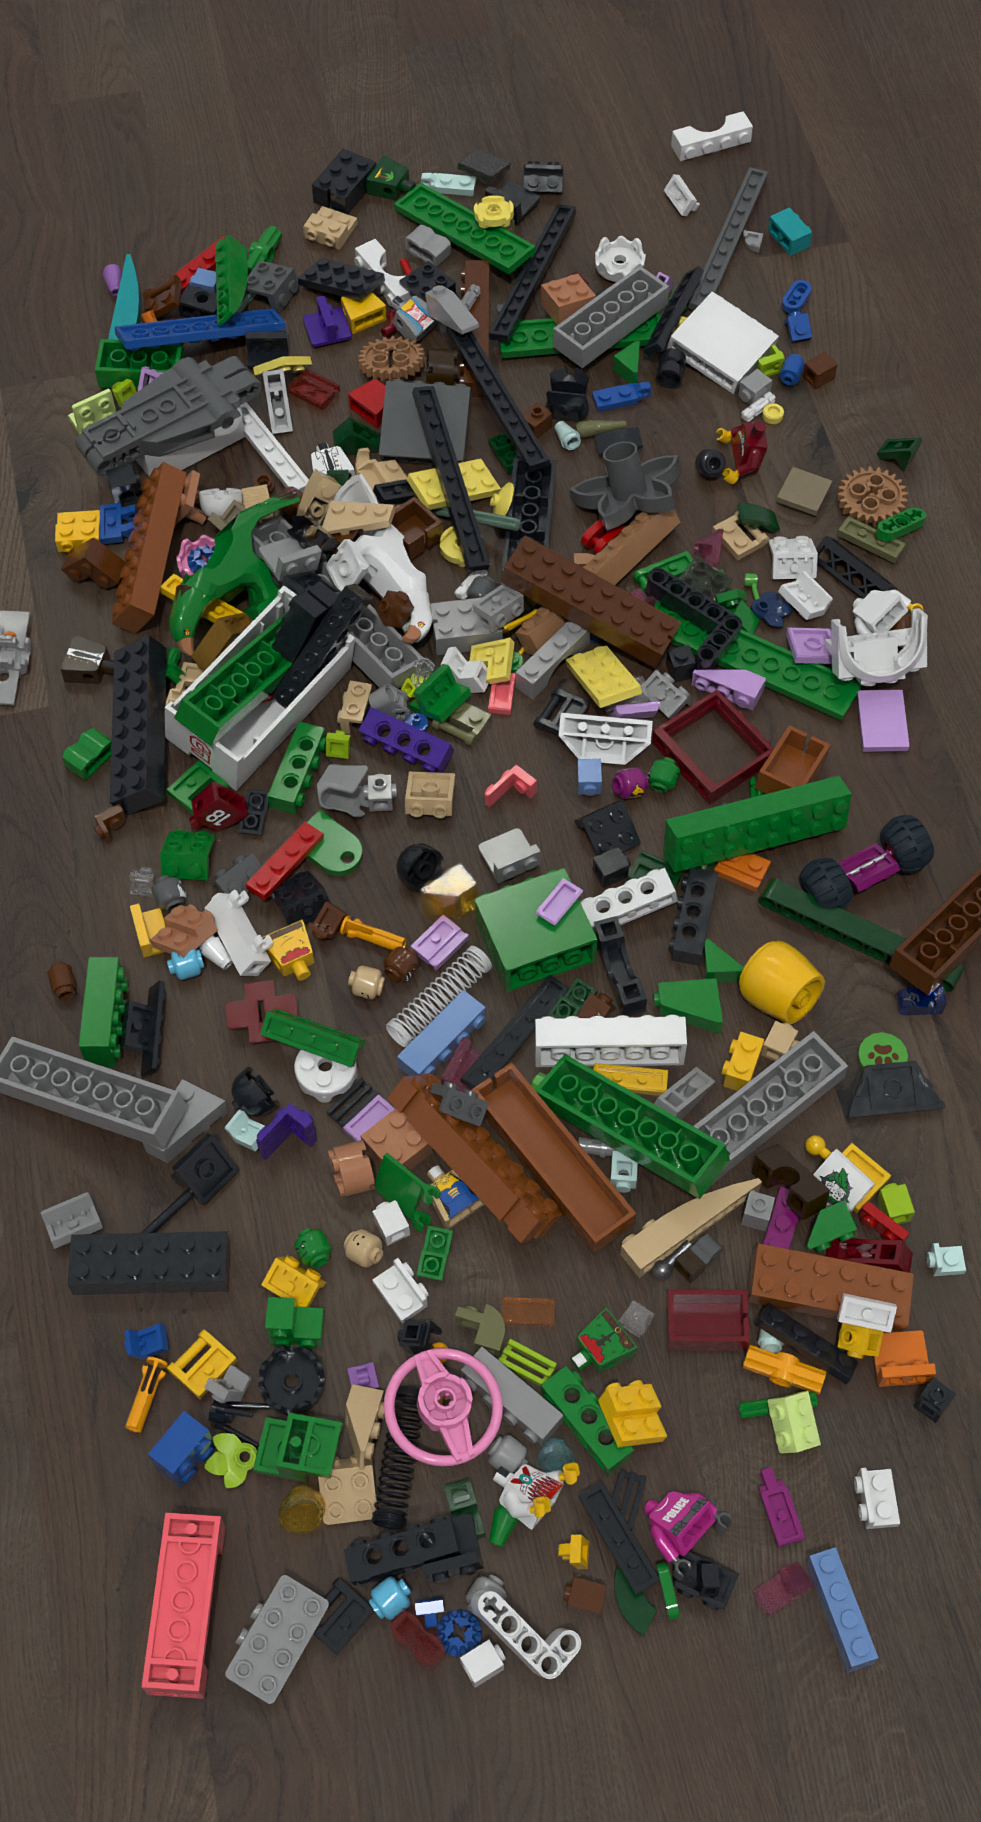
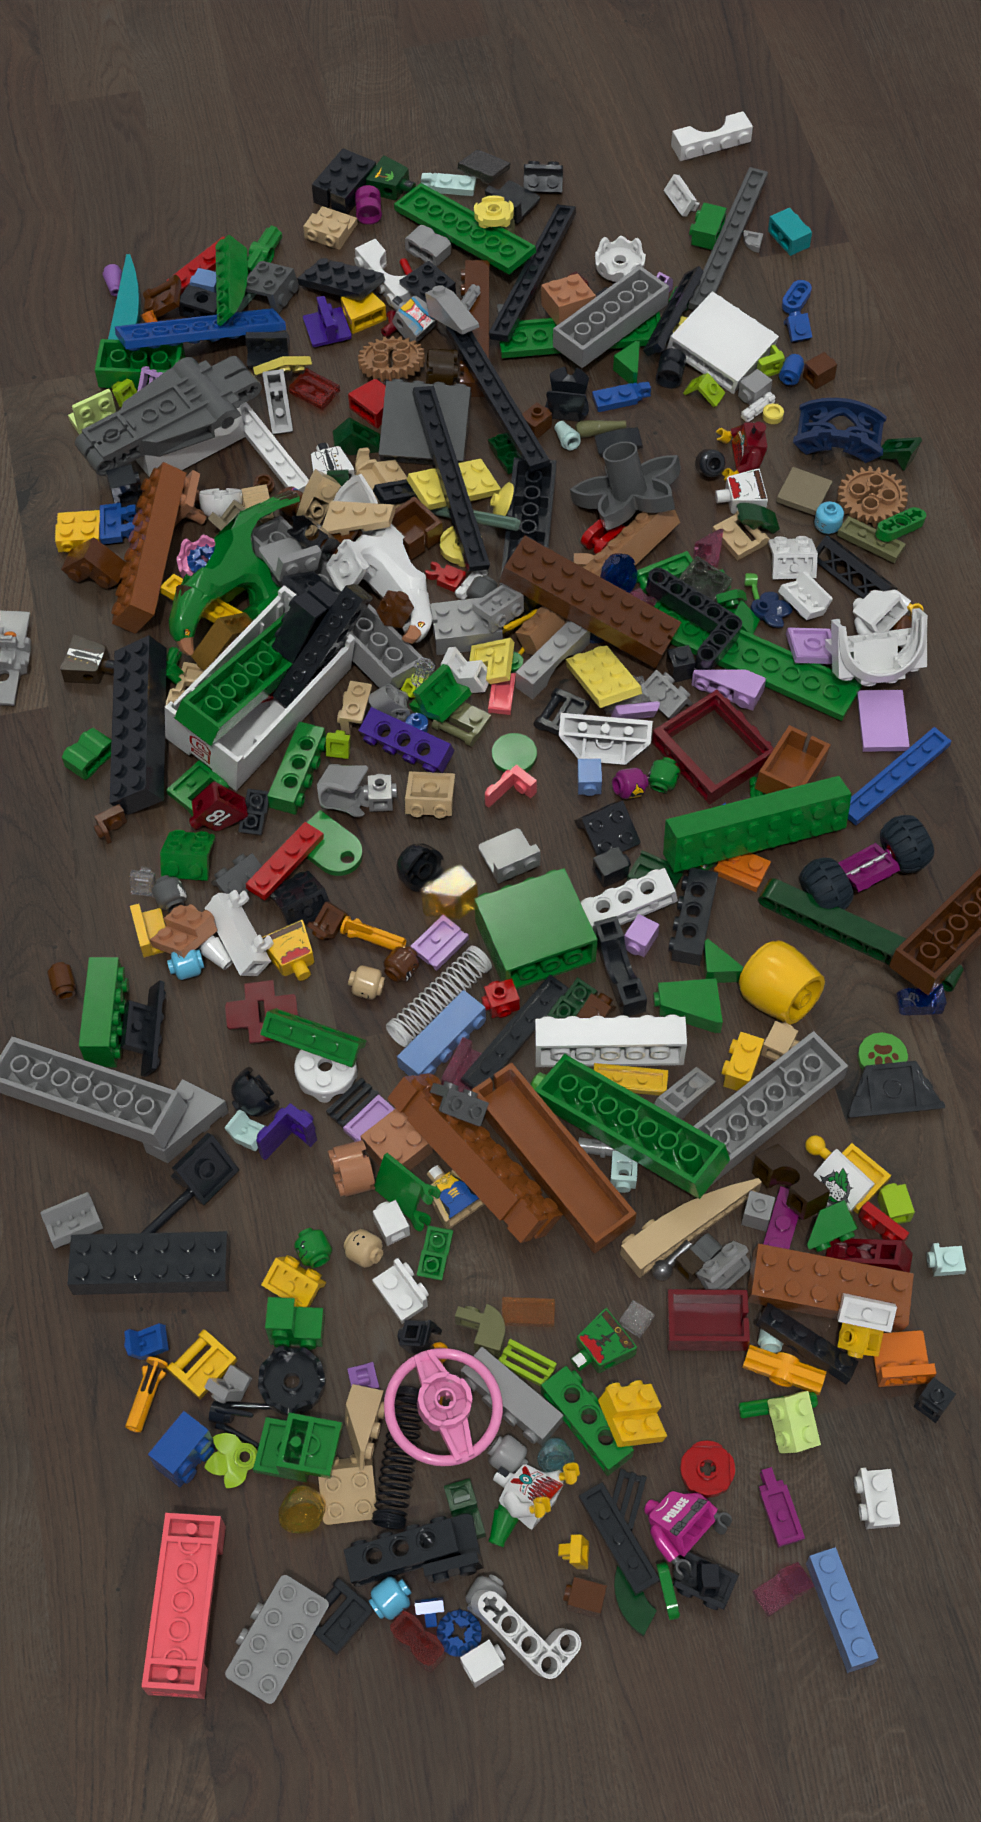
(368, 204): none -> magenta wheel
(448, 578): none -> red plate
(501, 998): none -> red brick
(514, 750): none -> tile
(559, 901): lavender tile -> none
(620, 571): none -> clear blue tile
(641, 935): none -> lavender brick
(696, 1457): none -> red plate
(707, 226): none -> green brick
(708, 388): none -> lime bracket
(725, 1267): none -> light grey bracket
(743, 488): none -> white torso
(825, 435): none -> dark blue fence
(829, 517): none -> medium azure head
(897, 774): none -> blue plate

